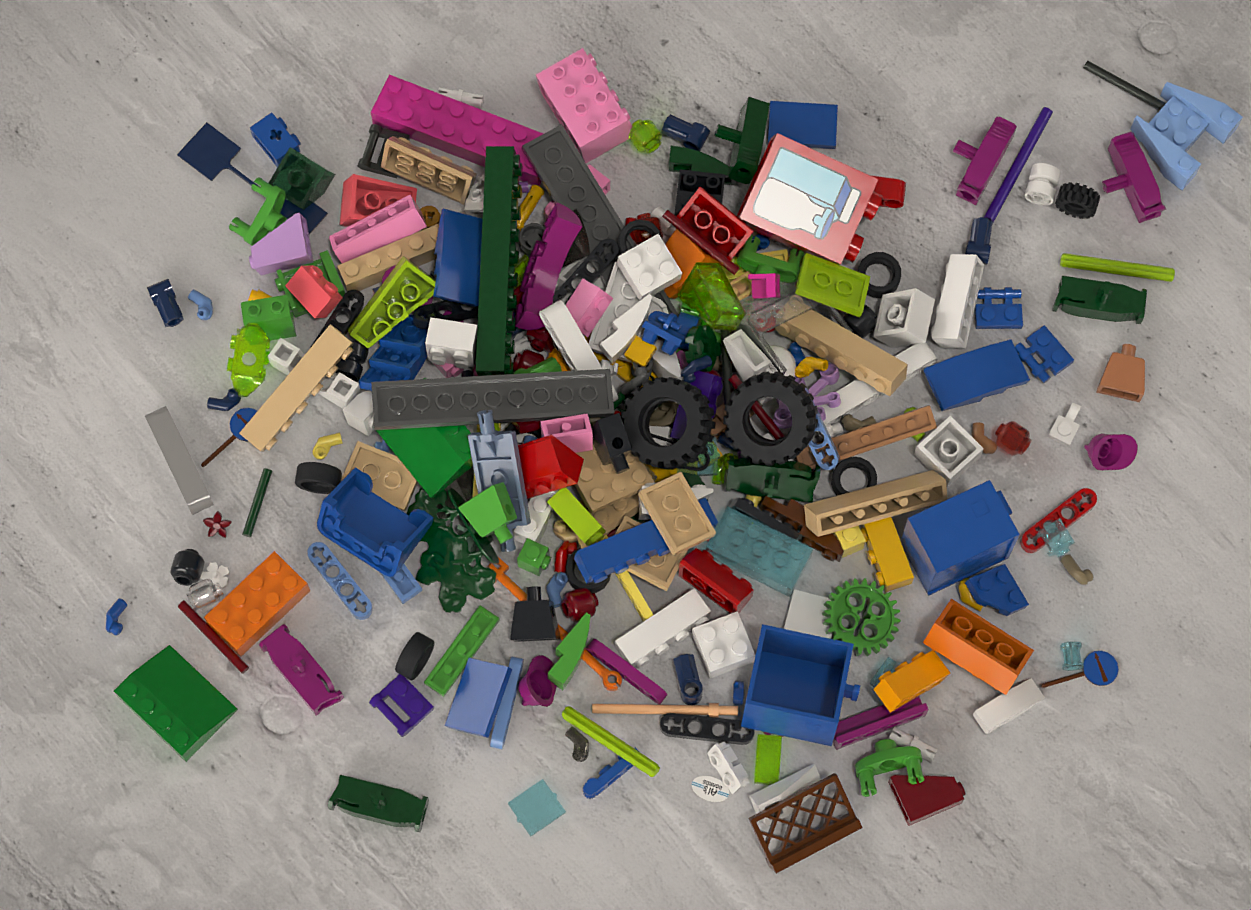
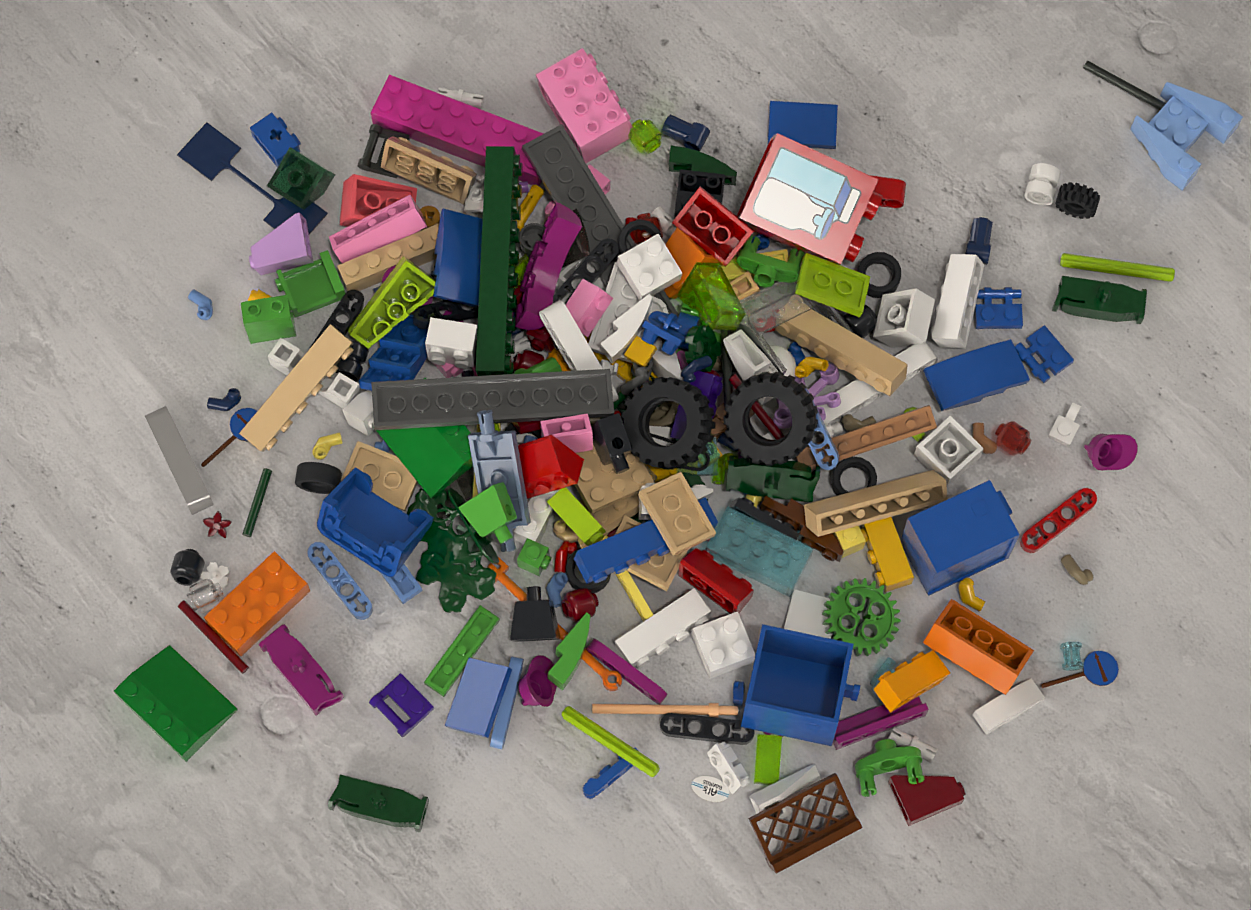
(112, 615): blue arm -> none
(164, 298): dark blue piece -> none
(248, 377): clear neon green piece -> none
(267, 217): bright green connector -> none
(314, 291): coral brick -> none
(414, 656): black tyre -> none
(536, 807): clear light blue piece -> none
(581, 744): clear smoke arm -> none
(688, 678): dark blue piece -> none
(701, 242): dark red bar -> none
(747, 140): dark green piece -> none
(765, 285): dark pink panel -> none
(984, 159): magenta piece -> none
(997, 590): blue plate -> none
(1018, 164): dark purple piece -> none
(1056, 538): clear light blue bracket -> none
(1124, 375): nougat torso -> none
(1134, 177): magenta piece -> none

